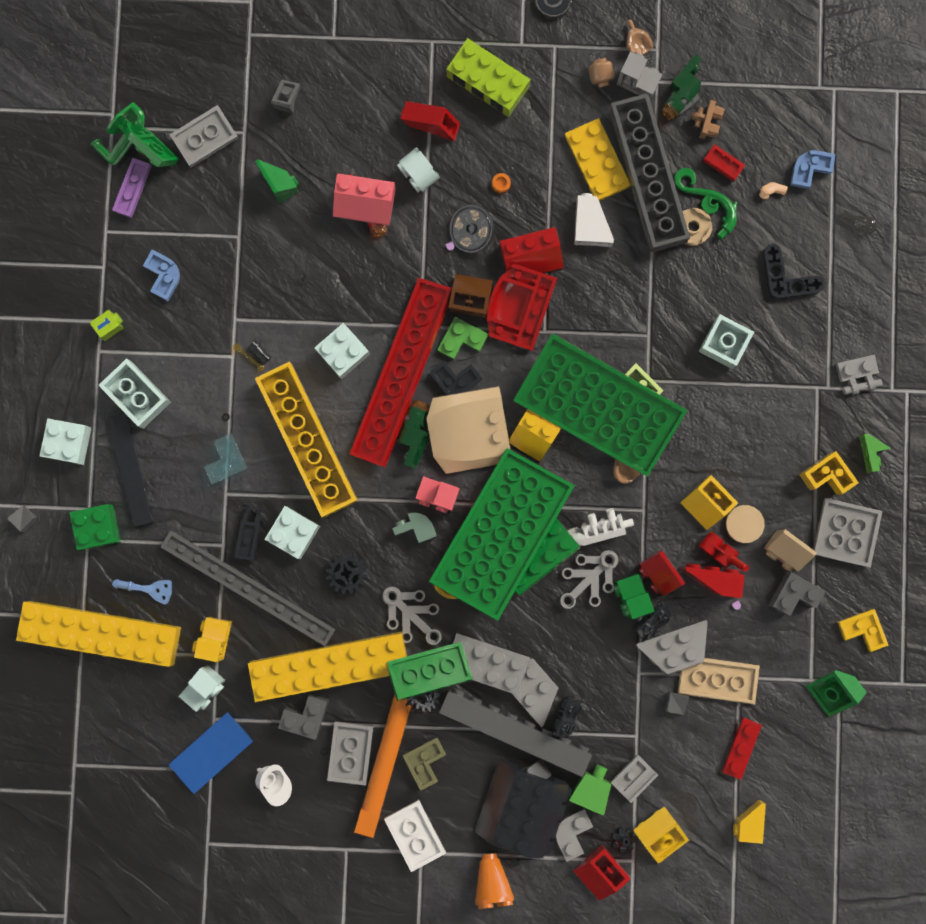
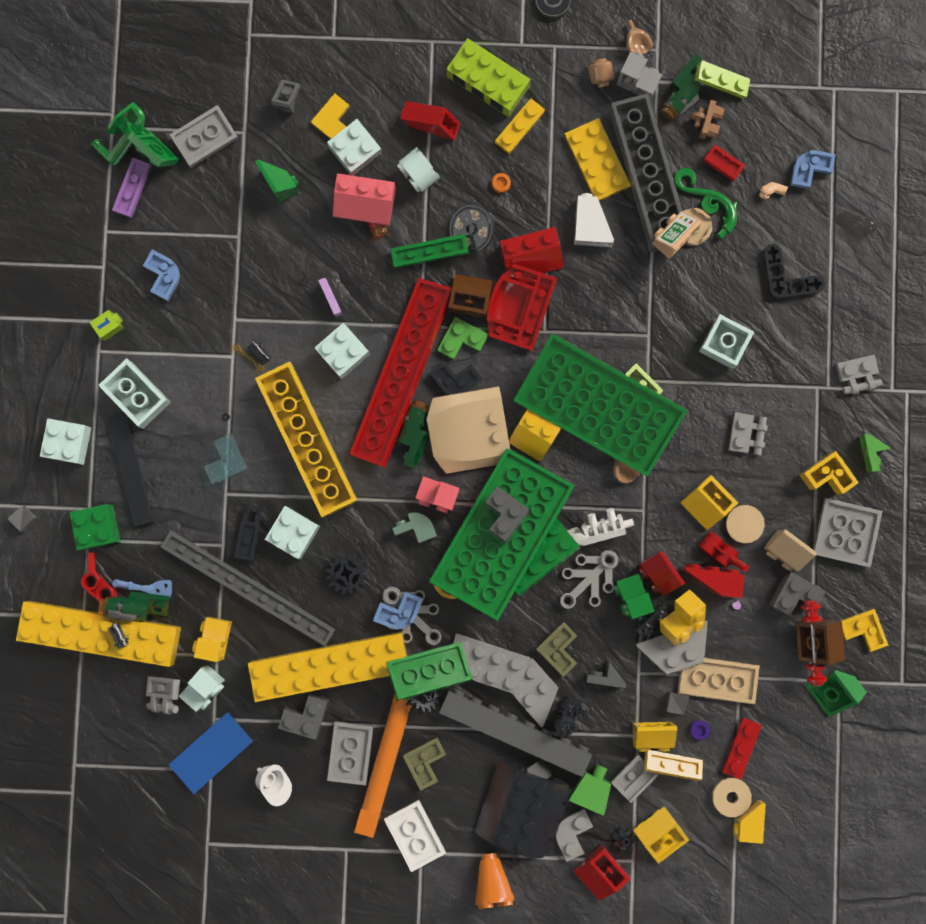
(97, 590): none -> red beam
(118, 636): none -> black pin
(135, 607): none -> dark green plate
(162, 688): none -> light grey plate
(328, 117): none -> yellow tile
(330, 297): none -> lavender tile
(354, 147): none -> light aqua brick
(400, 617): none -> medium blue plate
(429, 251): none -> green plate
(510, 514): none -> dark grey brick
(520, 126): none -> yellow plate
(553, 649): none -> olive plate
(611, 678): none -> dark grey slope
(654, 735): none -> yellow slope
(673, 765): none -> plate
(678, 231): none -> slope
(685, 620): none -> yellow brick
(699, 730): none -> dark purple tile
(722, 79): none -> lime plate
(735, 808): none -> tan tile
(741, 433): none -> light grey plate
(818, 642): none -> reddish brown brick

